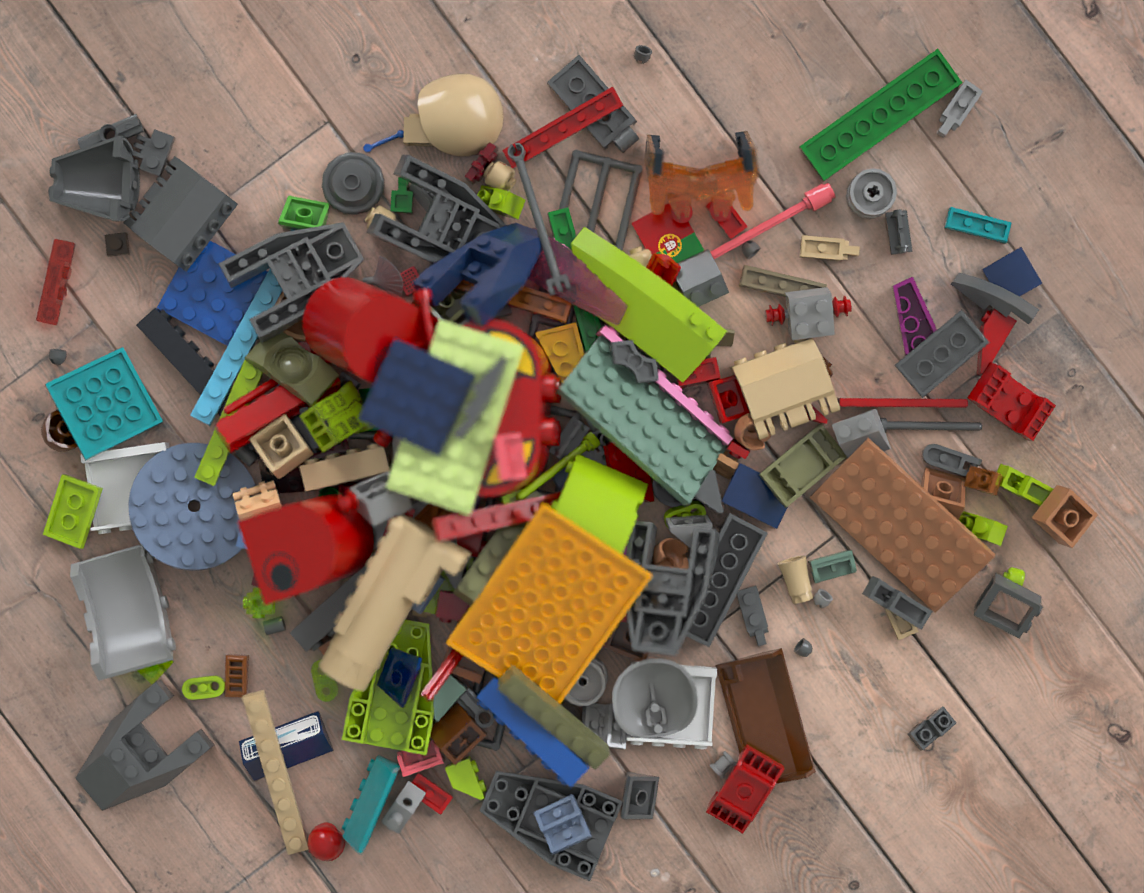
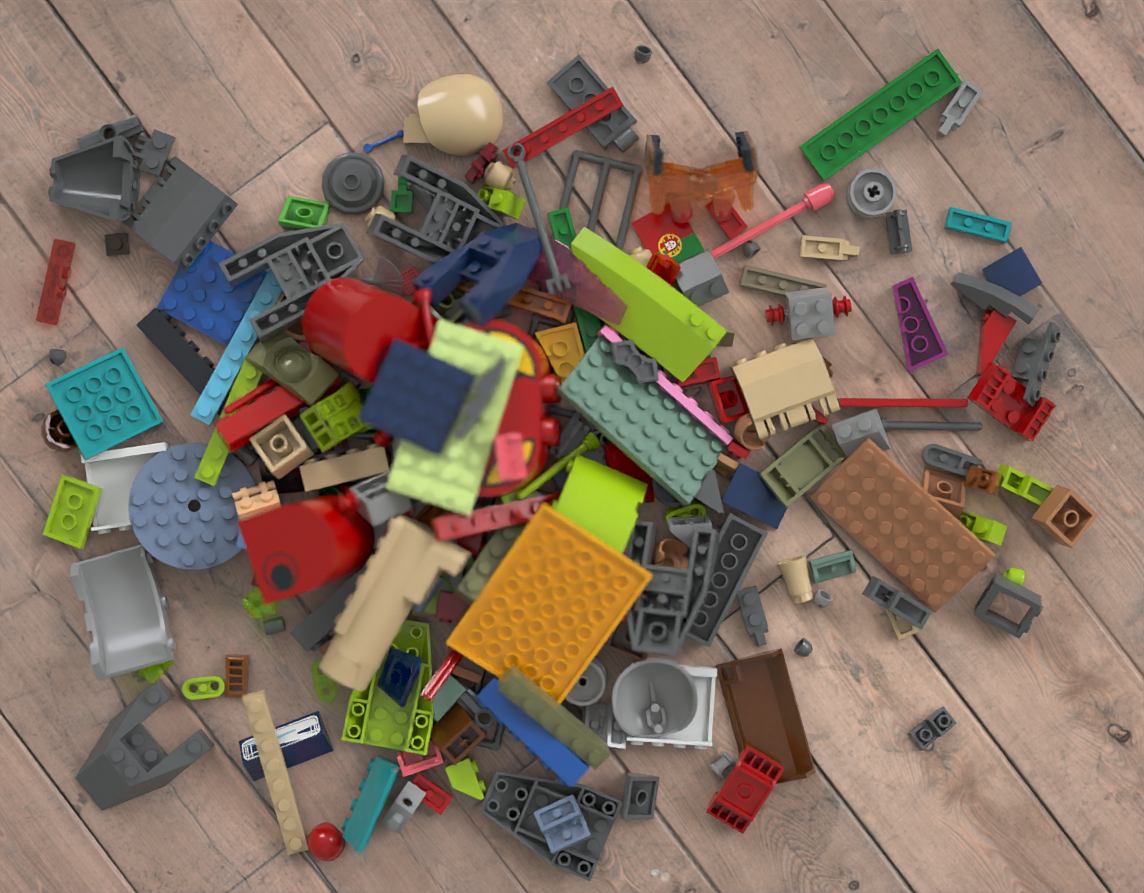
(941, 353): dark grey tile -> none
(1033, 362): none -> dark grey bracket

